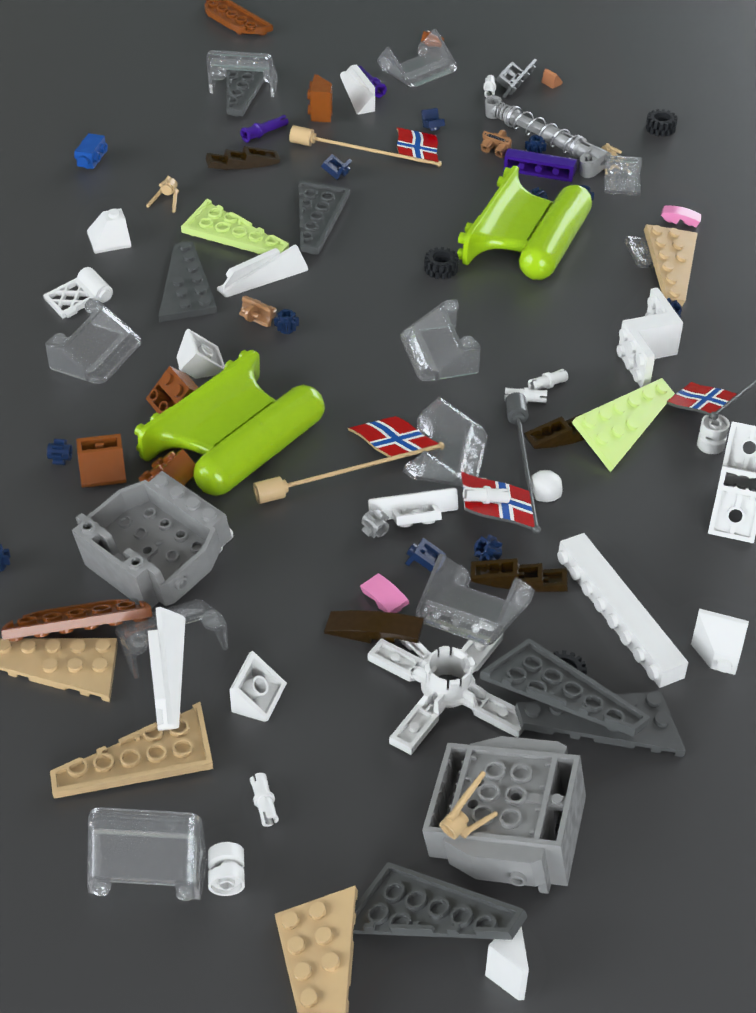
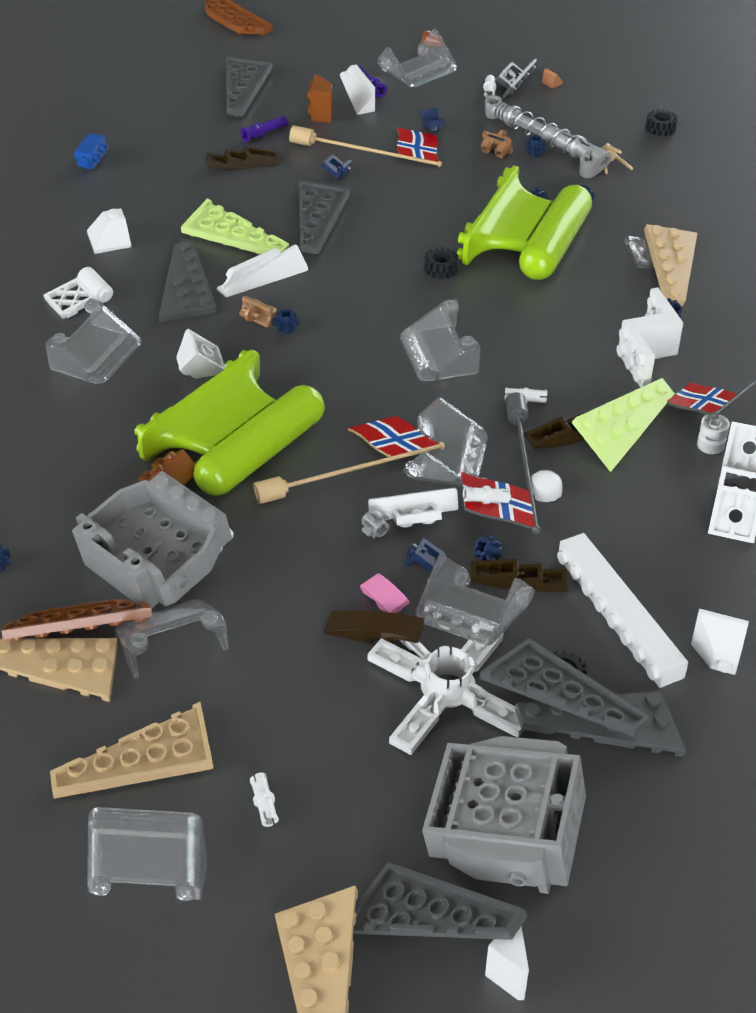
(59, 451): dark blue gear -> none
(101, 460): dark orange slope -> none
(166, 659): white wedge -> none
(168, 187): tan plant -> none
(170, 389): dark orange slope -> none
(220, 61): clear windscreen -> none
(226, 869): white wheel -> none
(256, 689): white slope -> none
(456, 821): tan plant -> none
(541, 164): dark purple brick -> none
(548, 380): white pin -> none
(622, 175): clear bracket -> none
(675, 213): bright pink slope -> none

